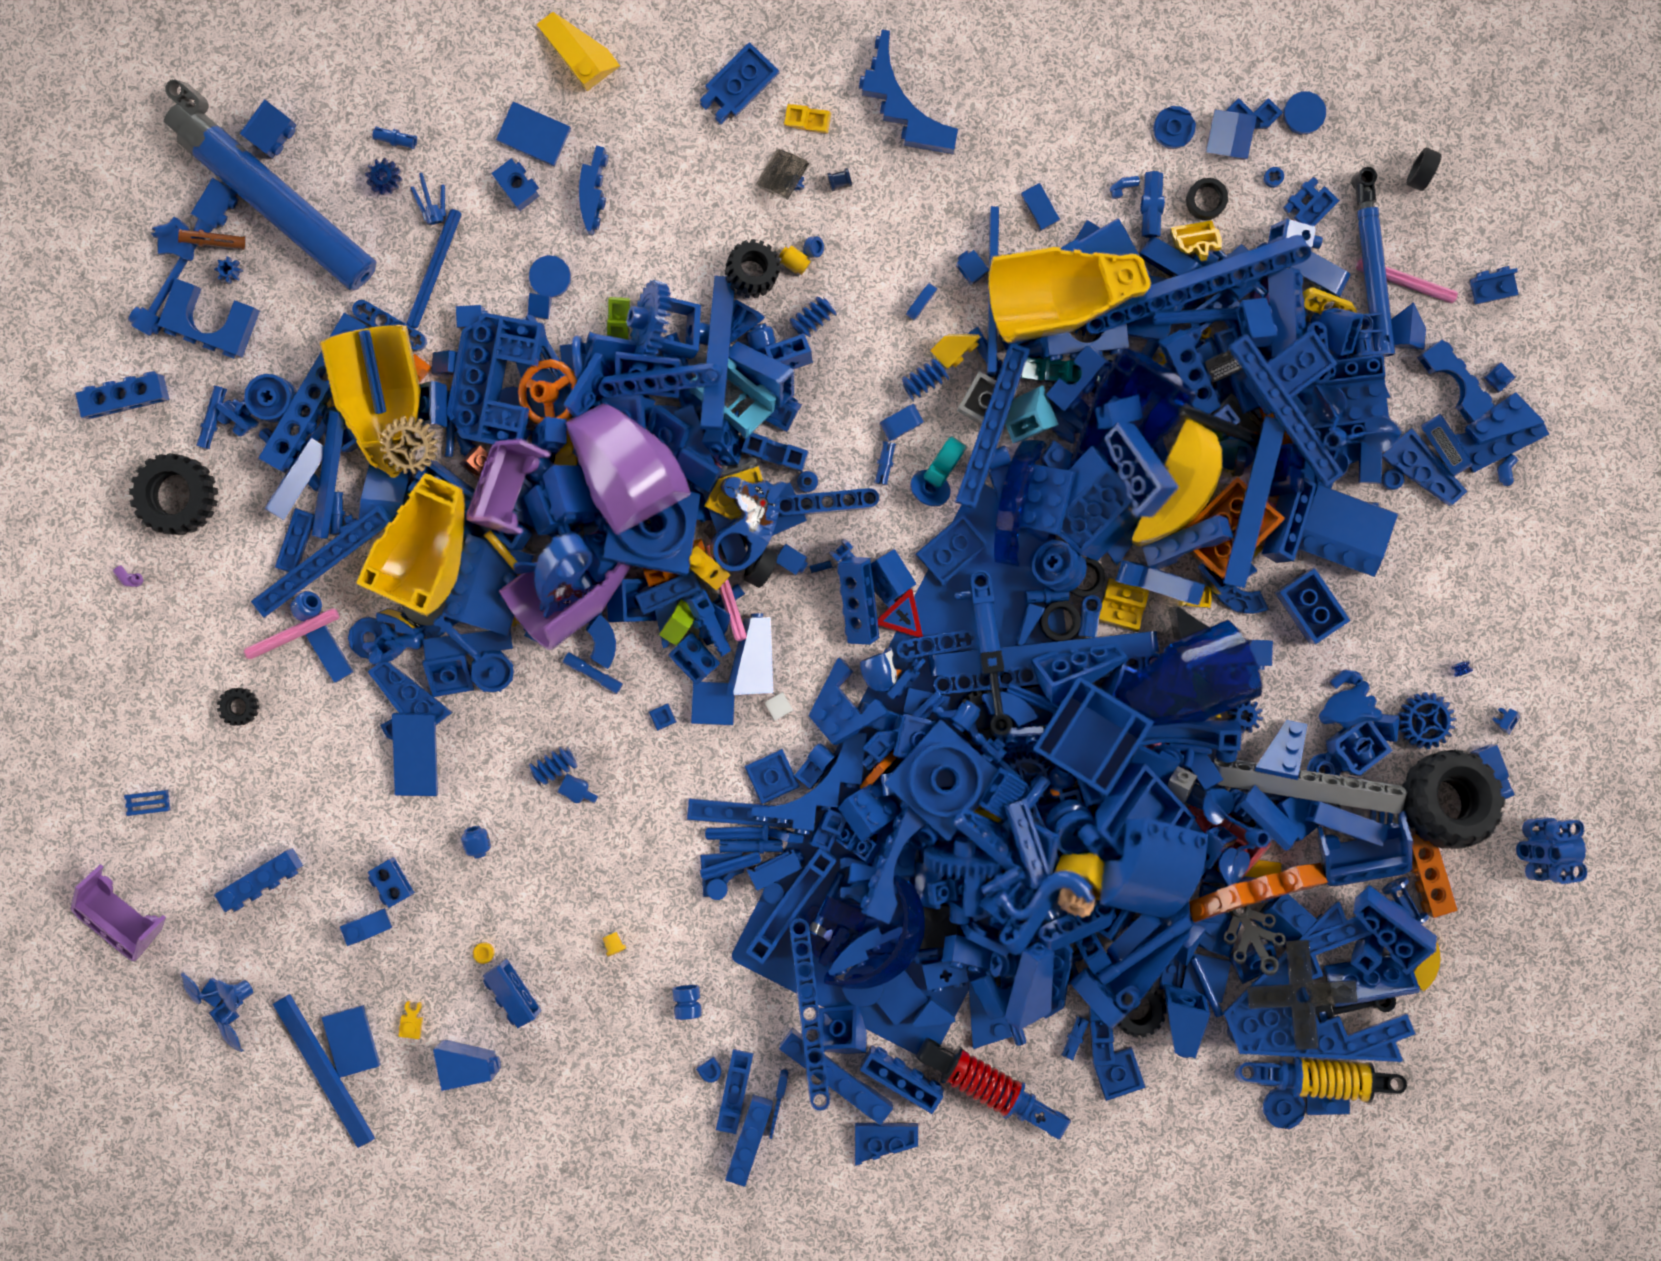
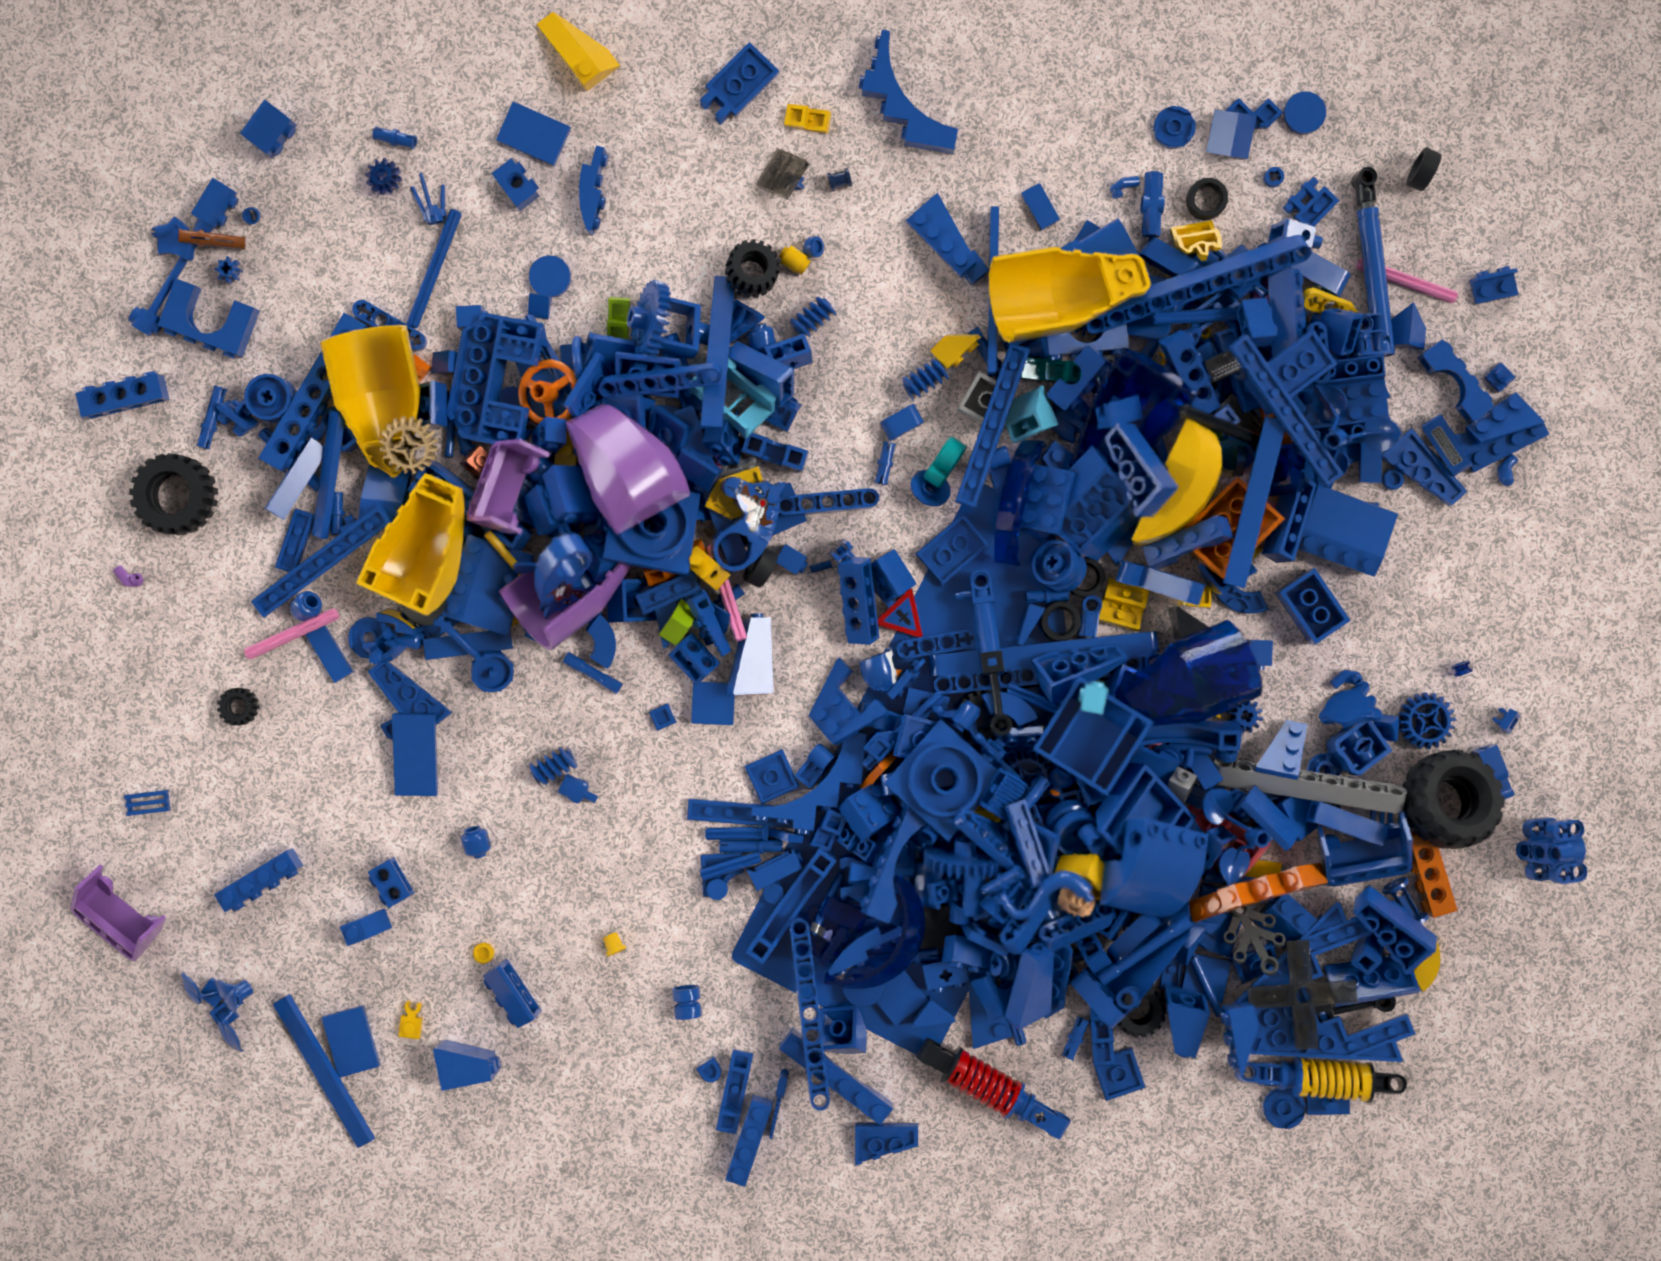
(247, 215): none -> blue hinge
(264, 189): blue piece -> none
(372, 371): blue axle -> none
(448, 675): blue slope -> none
(778, 706): white tile -> none
(807, 488): blue plate -> none
(902, 1079): blue brick -> none
(921, 301): blue beam -> none
(939, 231): none -> blue wing
(1093, 697): none -> medium azure brick
(1240, 1033): none -> blue slope

